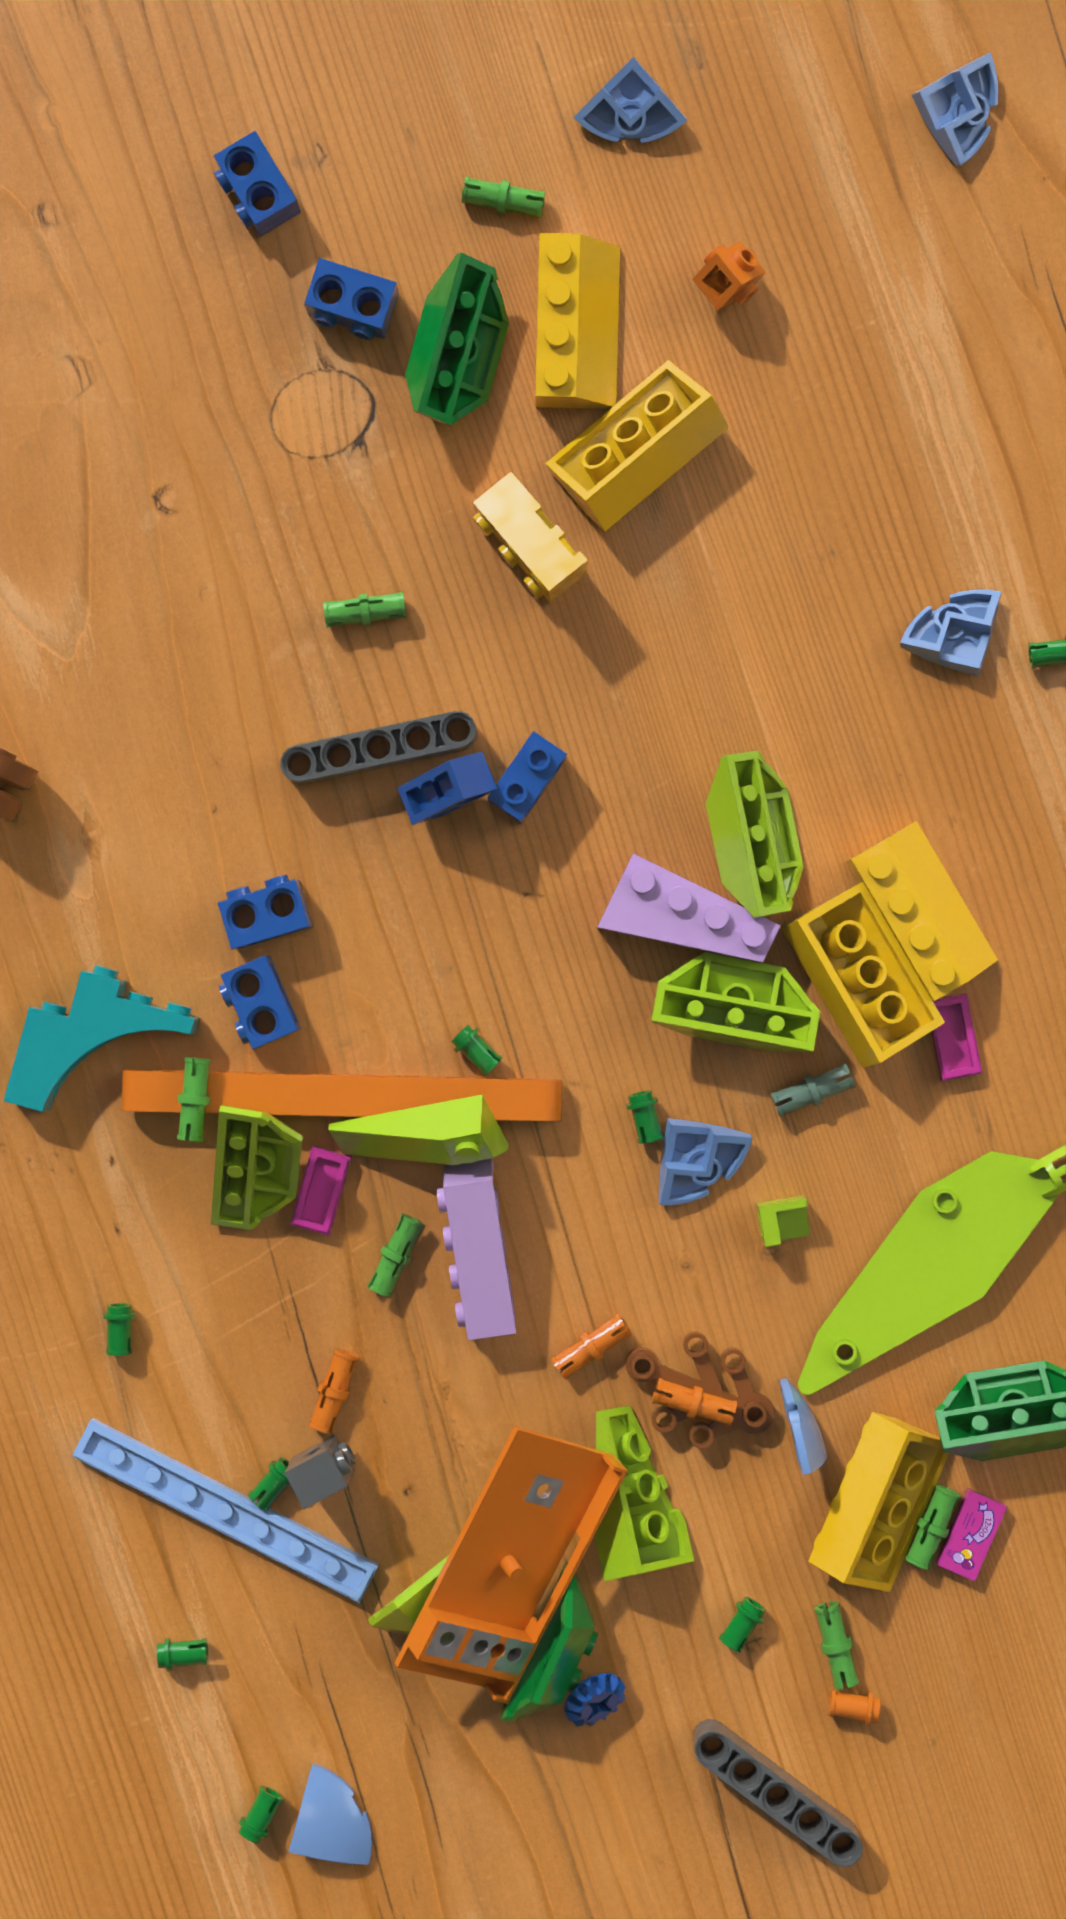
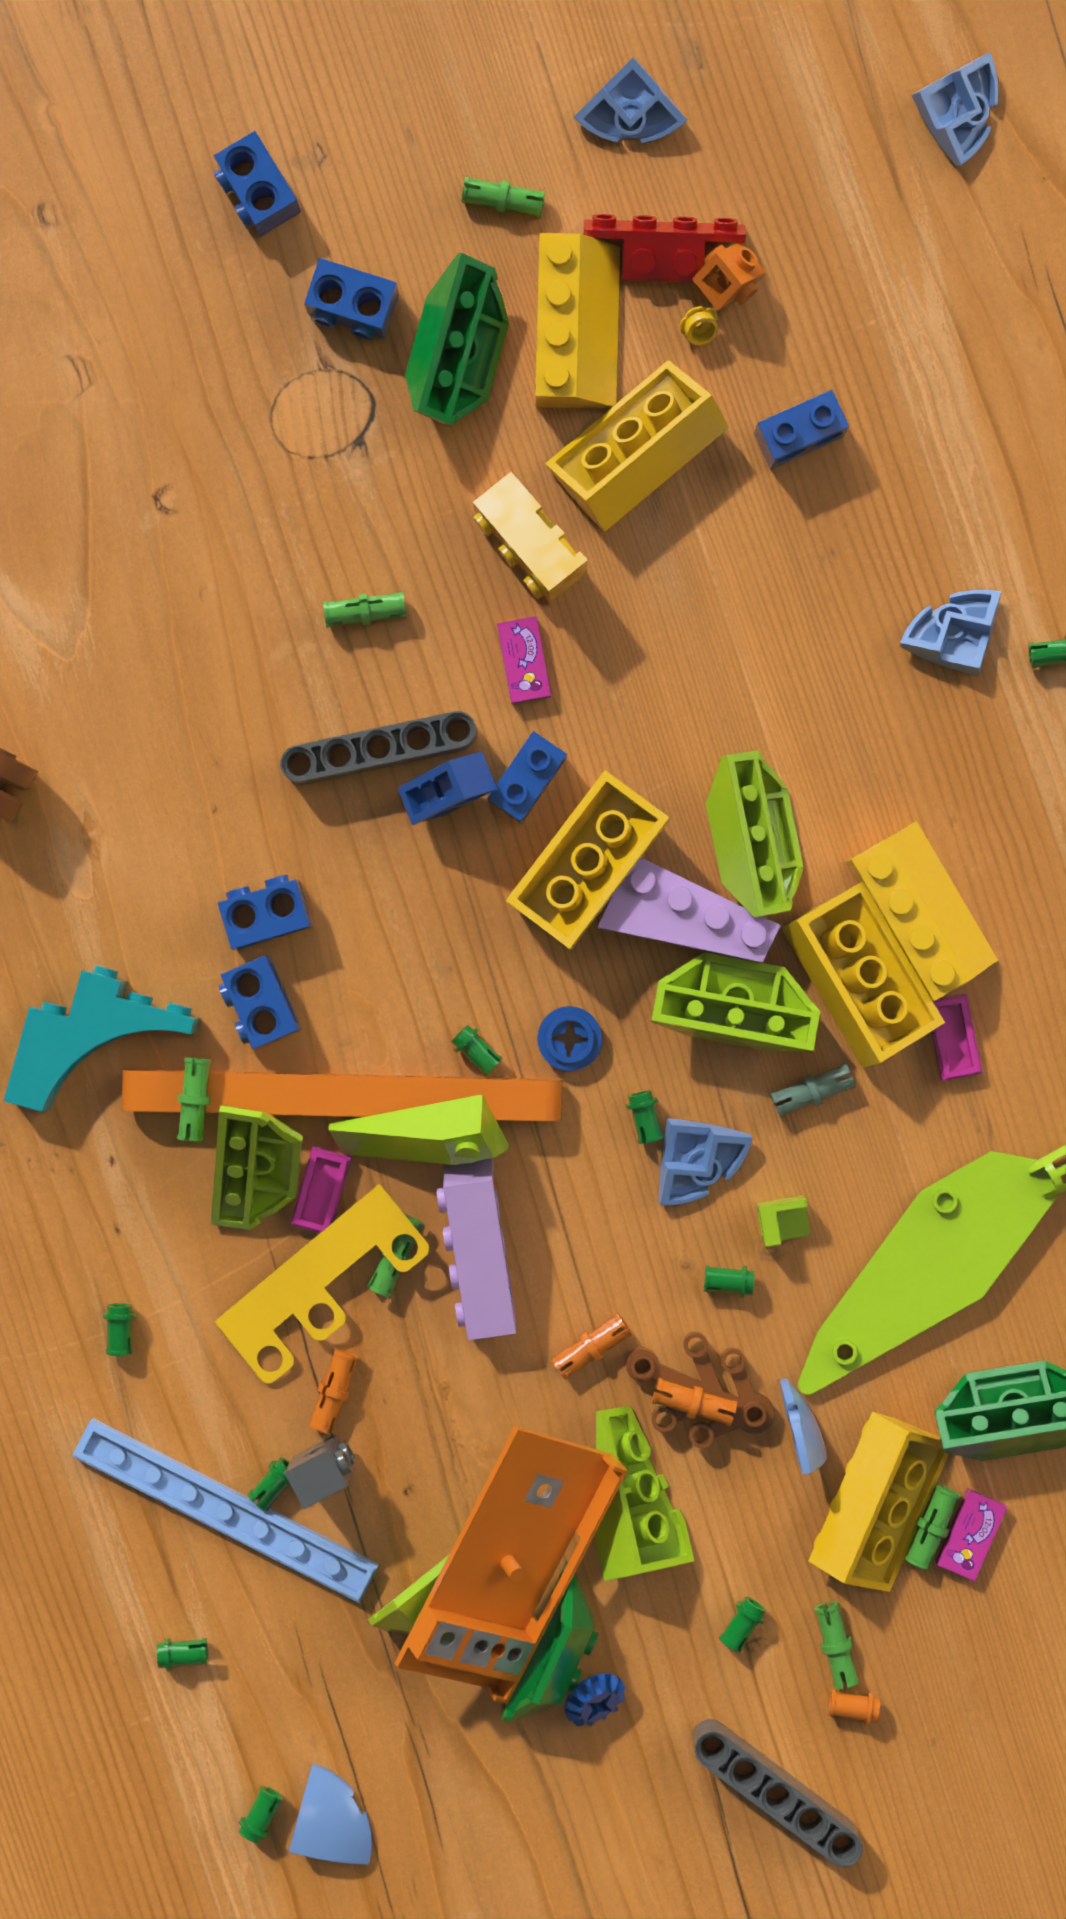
(302, 1279): none -> yellow piece
(524, 660): none -> dark pink tile
(582, 1053): none -> blue gear
(588, 859): none -> yellow slope
(663, 248): none -> red bracket
(703, 332): none -> yellow plate
(729, 1280): none -> green pin
(801, 429): none -> blue brick

